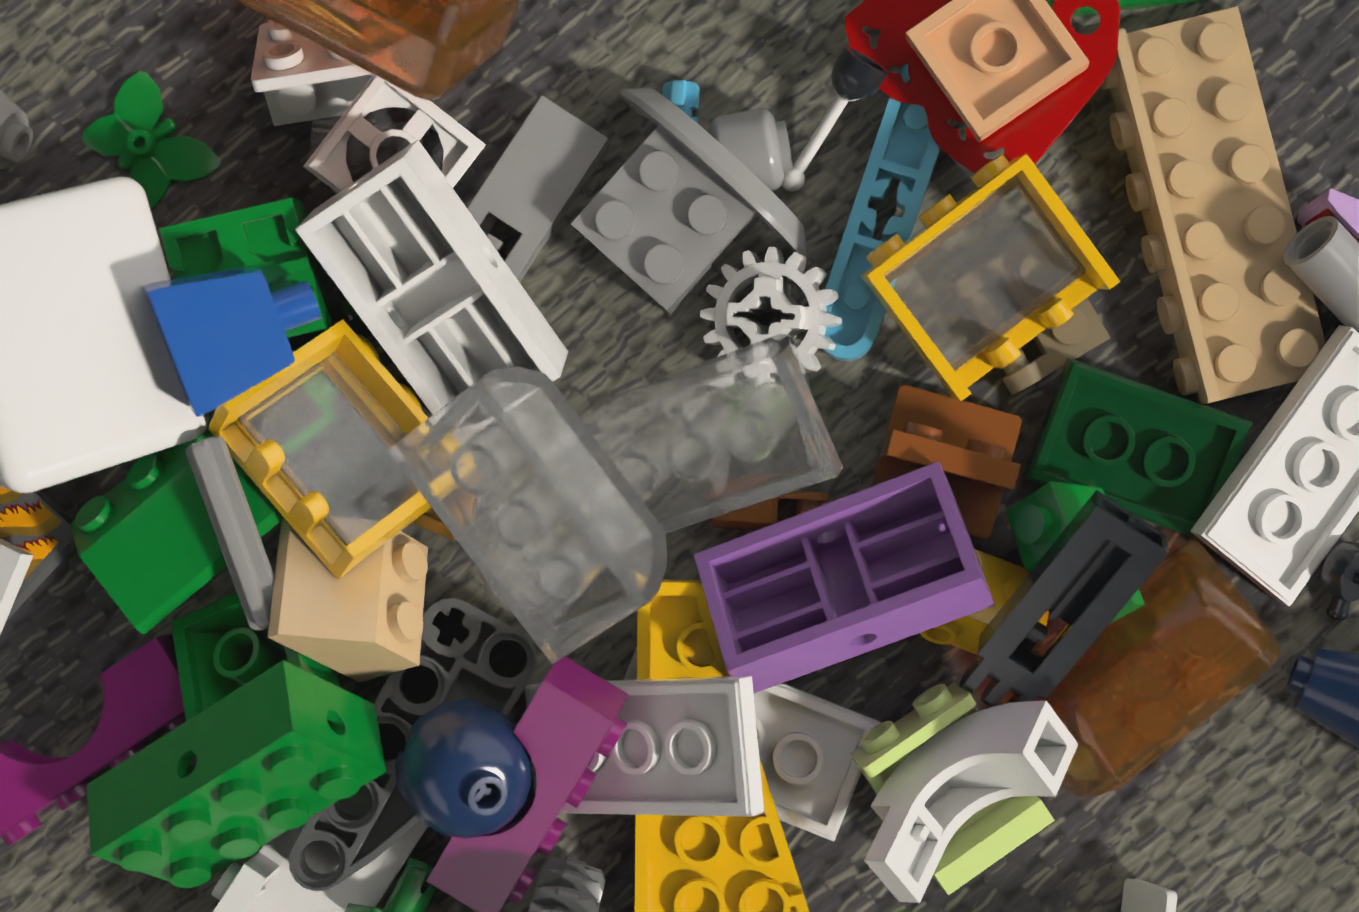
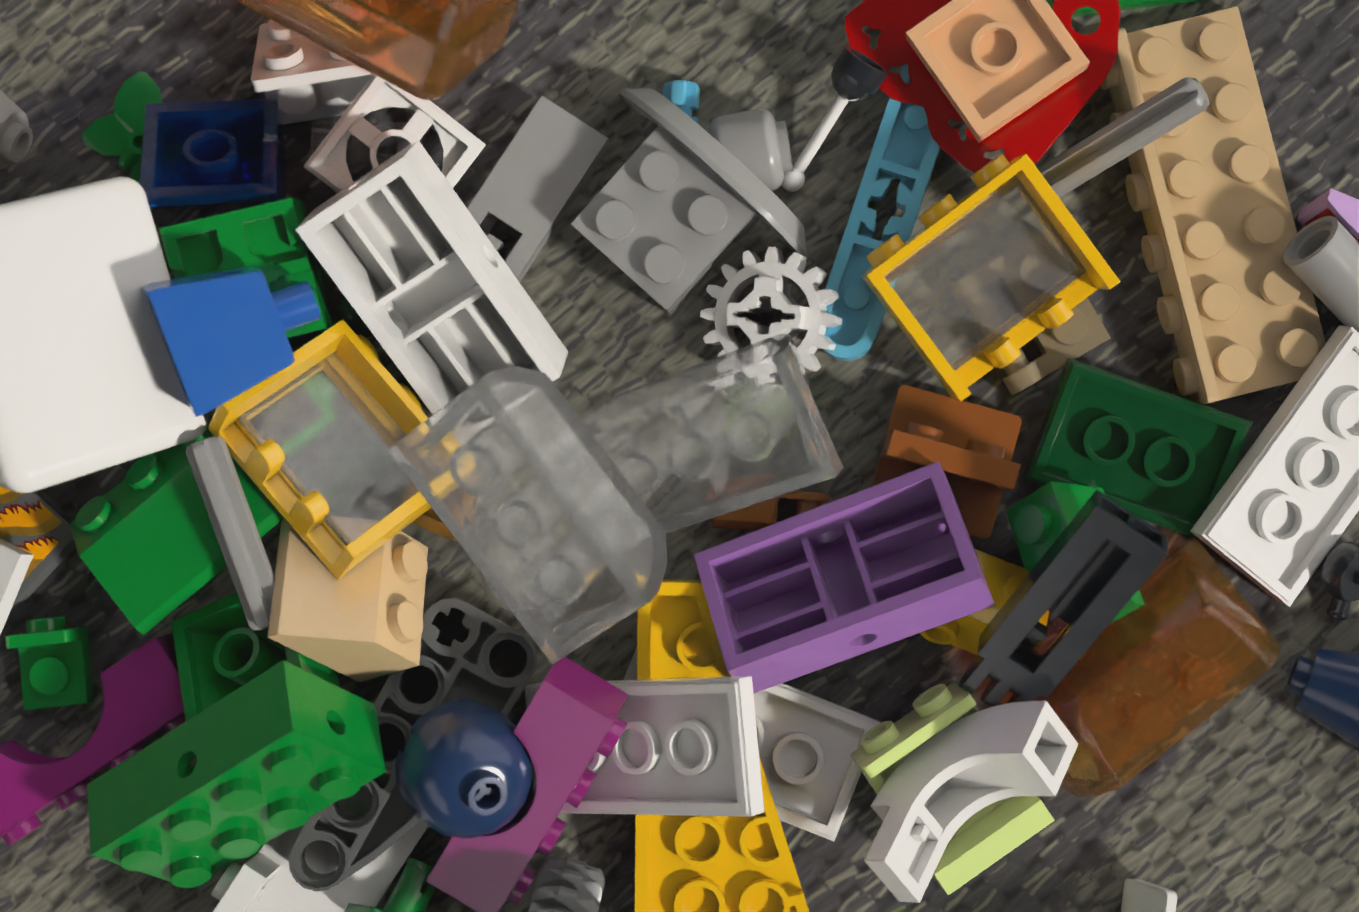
(53, 663): none -> green bracket
(213, 153): none -> clear blue slope
(1125, 135): none -> light grey axle

